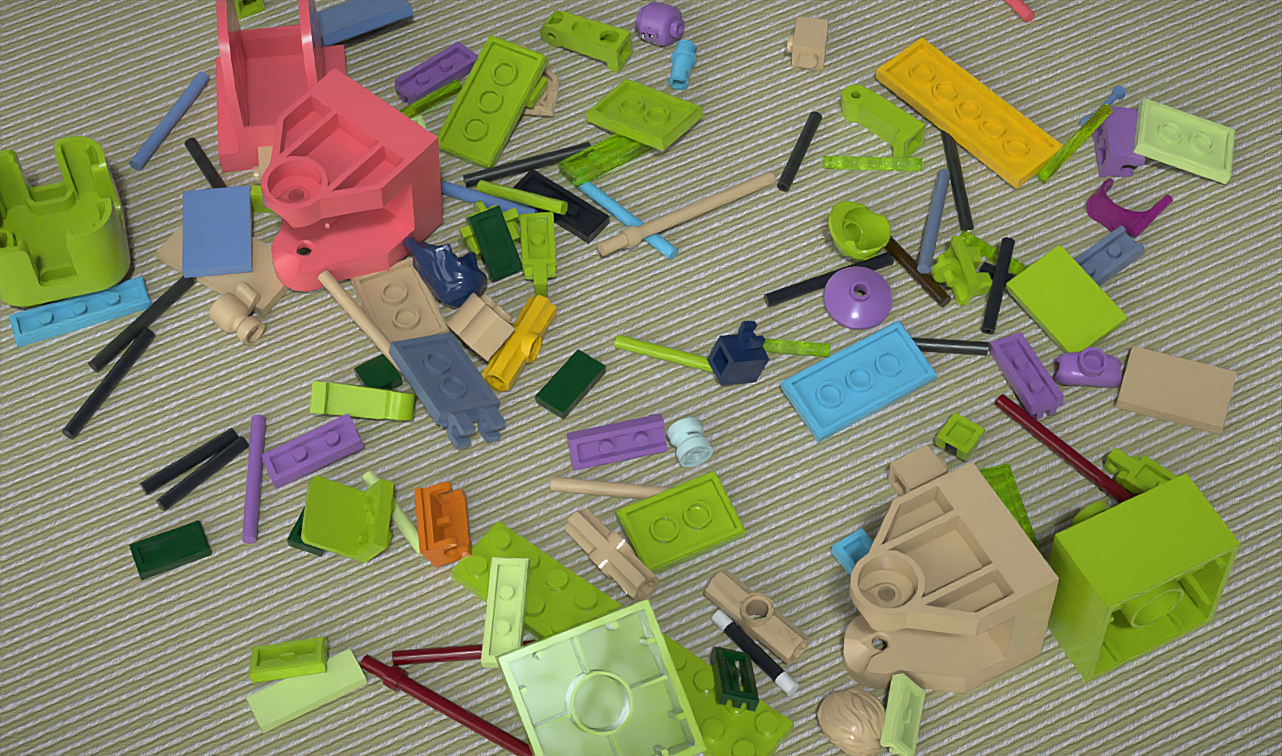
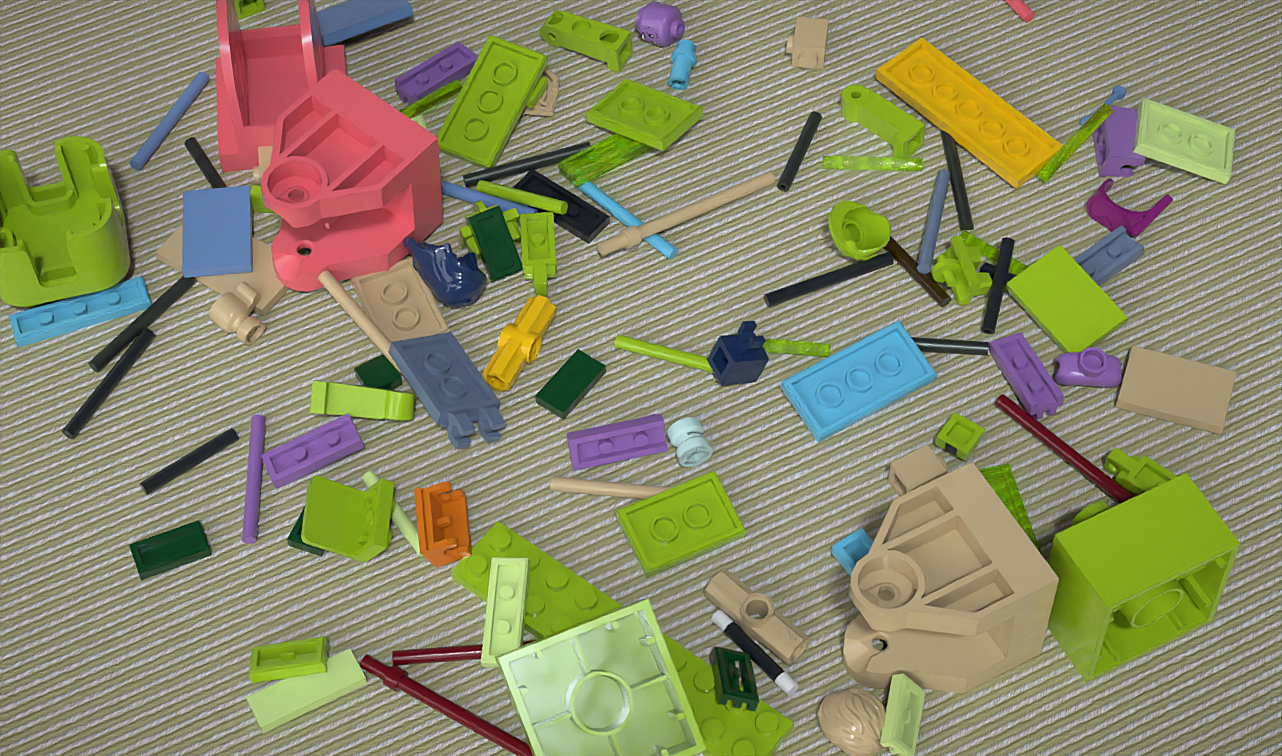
(202, 473): black bar -> none
(481, 324): tan brick -> none
(611, 555): tan piece -> none
(854, 310): medium lavender dish -> none

